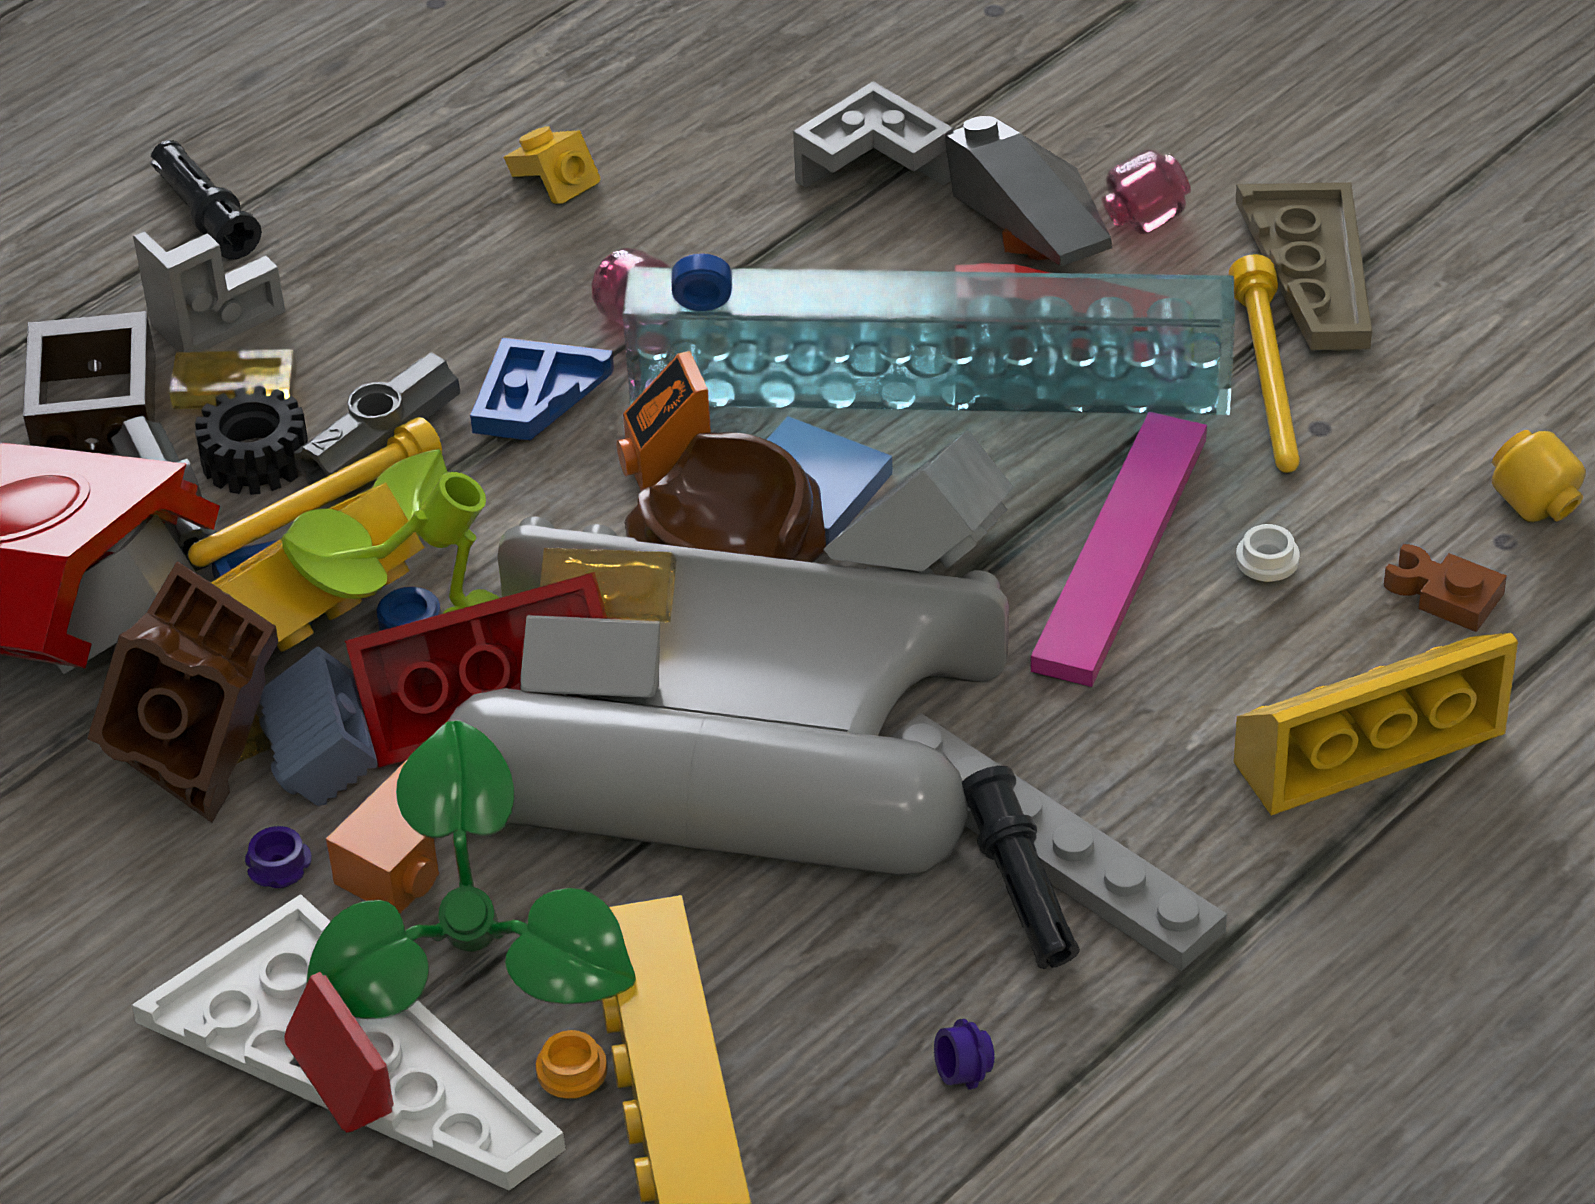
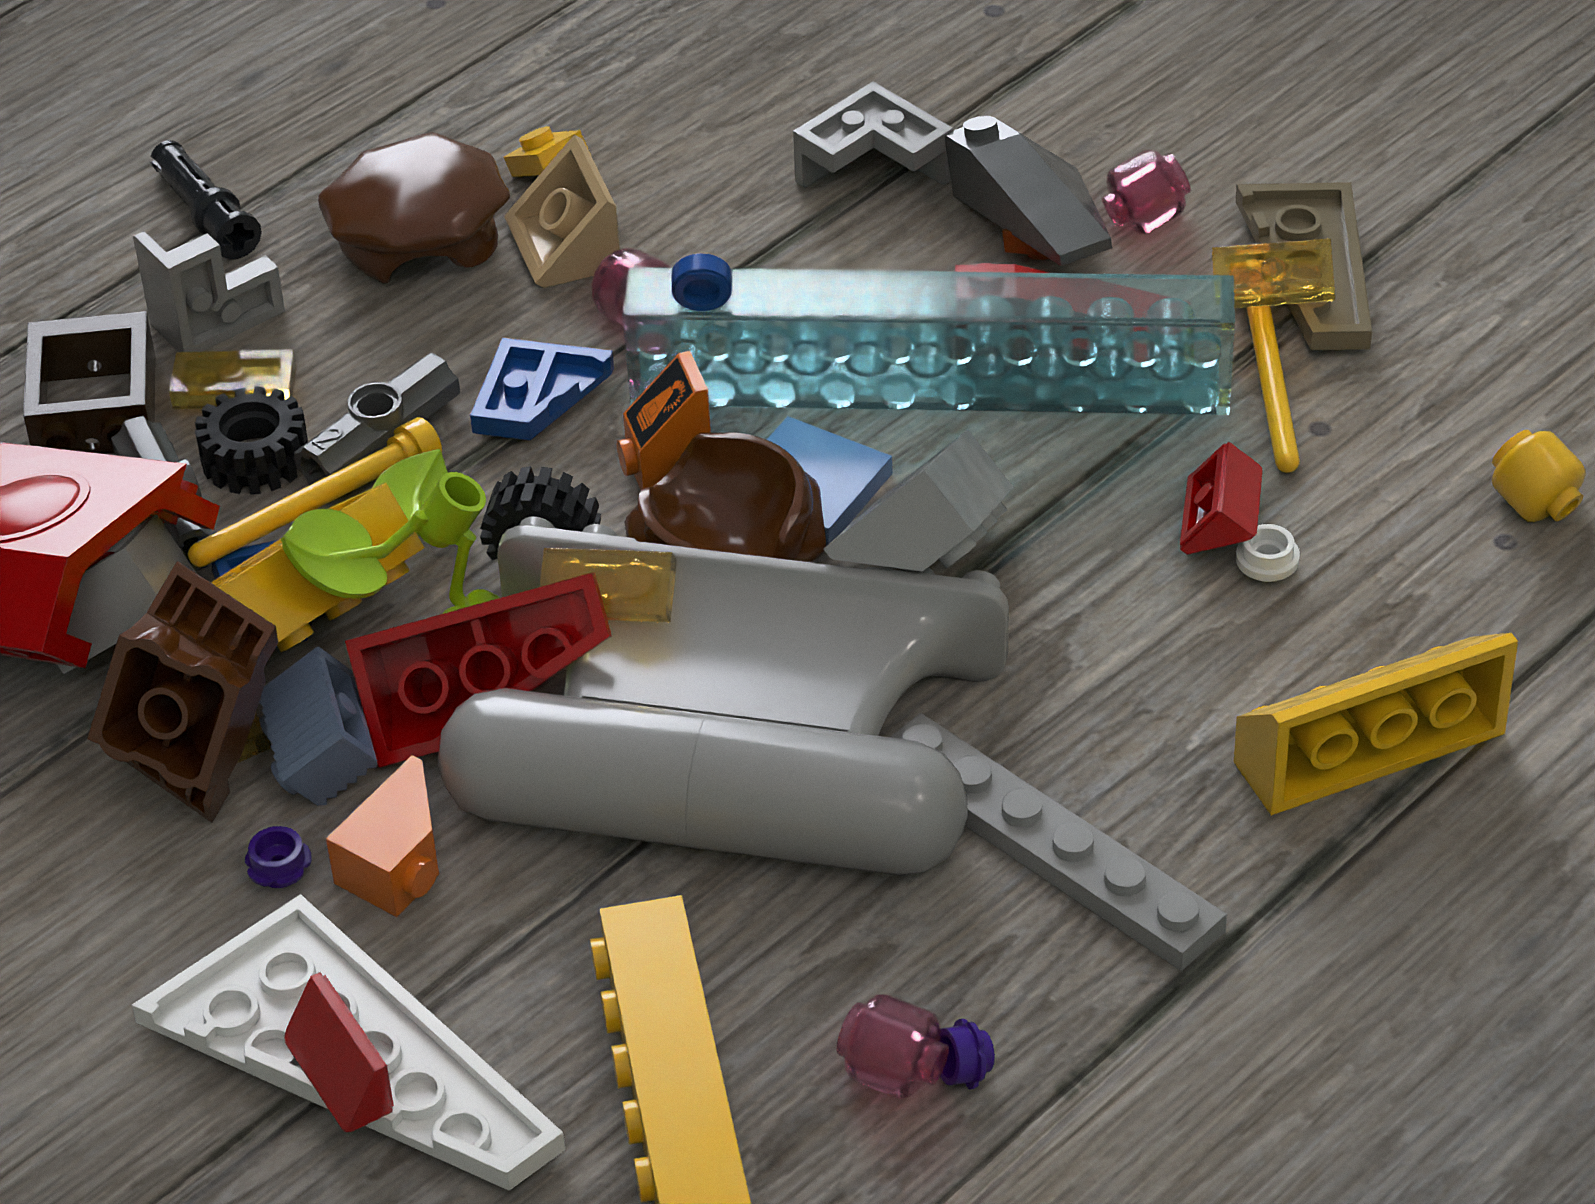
(406, 606): blue tile -> none
(415, 203): none -> reddish brown piece
(536, 497): none -> black tyre
(564, 953): green plant -> none
(565, 219): none -> tan slope
(571, 1065): light orange plate -> none
(591, 656): light grey slope -> none
(892, 1046): none -> clear pink head
(1009, 840): black pin -> none
(1118, 550): dark pink tile -> none
(1221, 501): none -> red slope
(1278, 272): none -> clear yellow plate
(1449, 590): dark orange plate -> none

